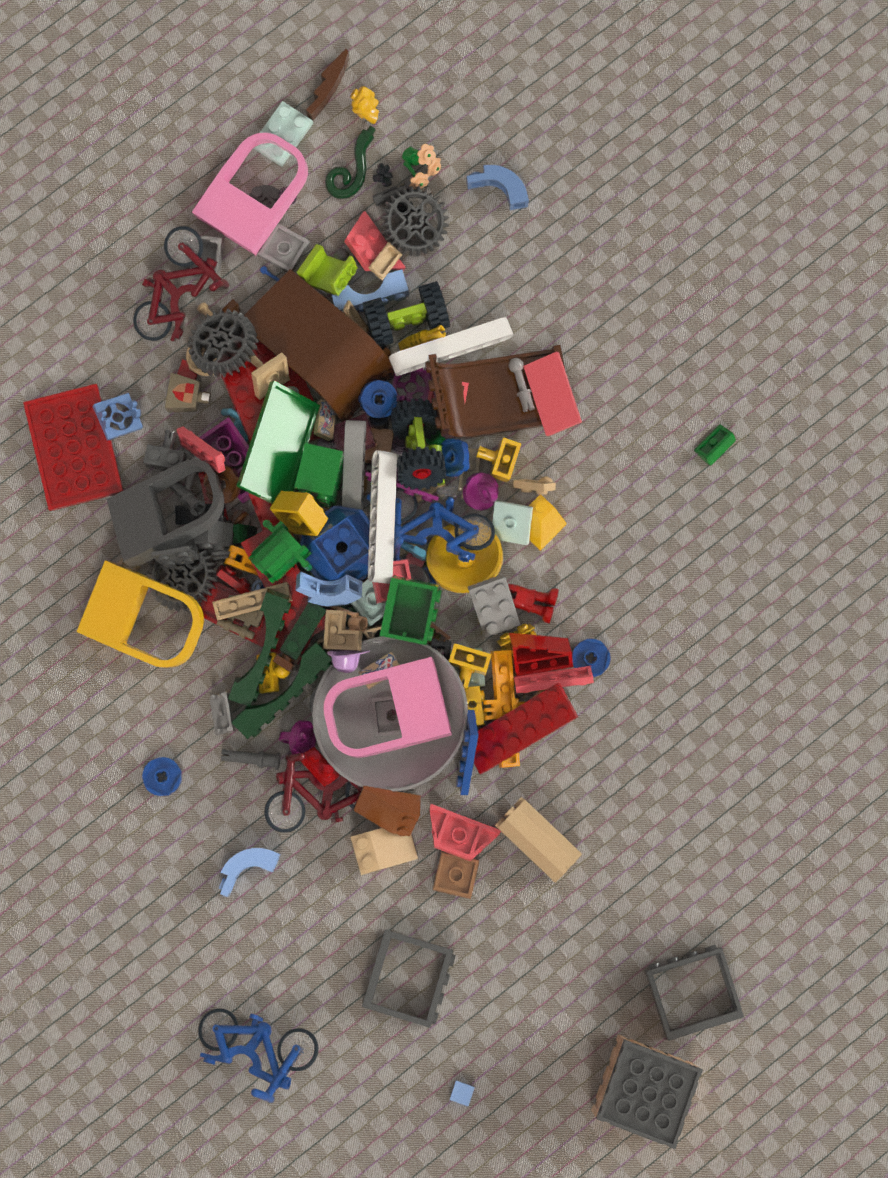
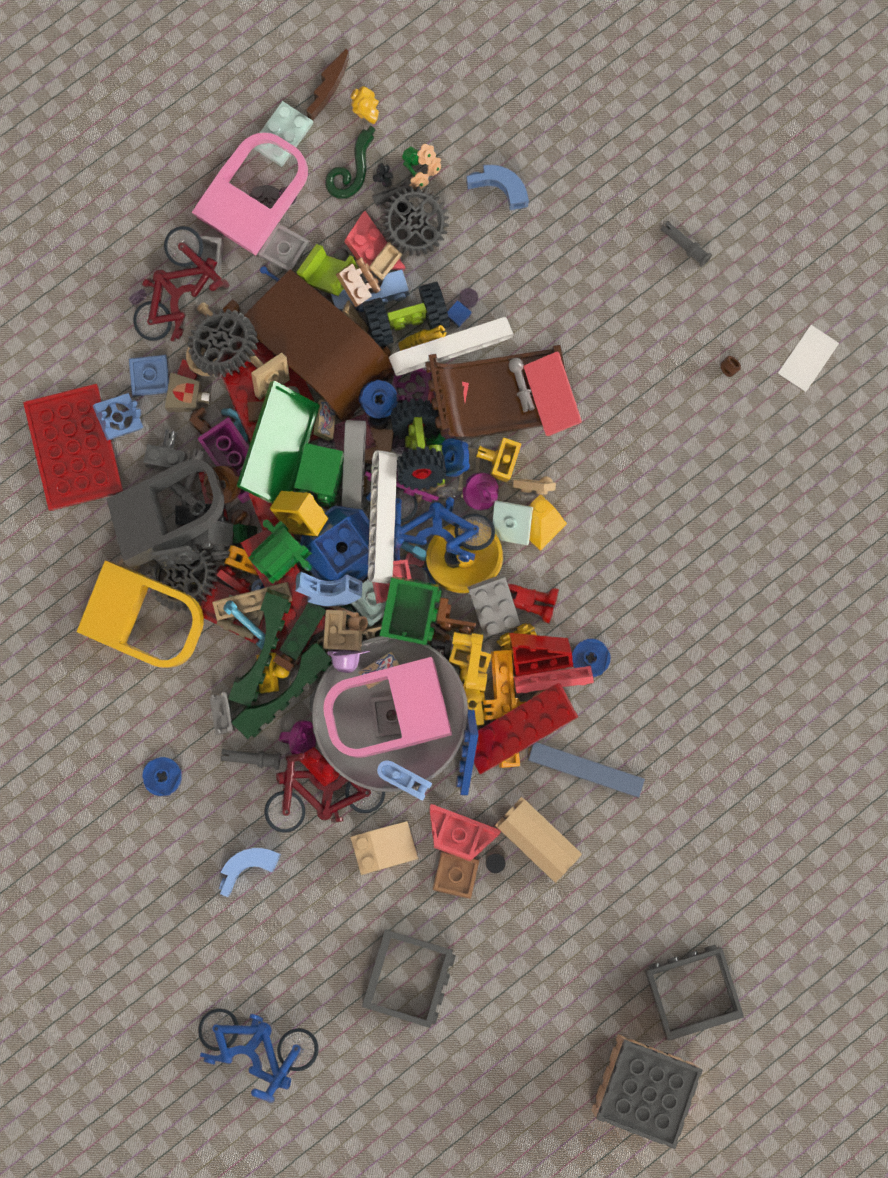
(138, 297): none -> clear purple tile
(149, 375): none -> medium blue tile
(195, 420): none -> reddish brown bracket
(201, 449): coral plate -> none
(231, 608): none -> medium azure hinge
(254, 410): none -> reddish brown tile
(353, 283): none -> plate
(390, 810): dark orange slope -> none
(403, 778): none -> light blue plate
(447, 624): none -> dark orange bracket
(451, 560): none -> black tile
(458, 313): none -> blue tile
(462, 1093): light blue tile -> none
(468, 298): none -> clear purple tile
(474, 679): none -> yellow beam
(495, 863): none -> black tile
(586, 769): none -> sand blue tile
(693, 249): none -> dark grey pin
(715, 444): green slope -> none
(730, 366): none -> reddish brown tile
(808, 358): none -> white sticker

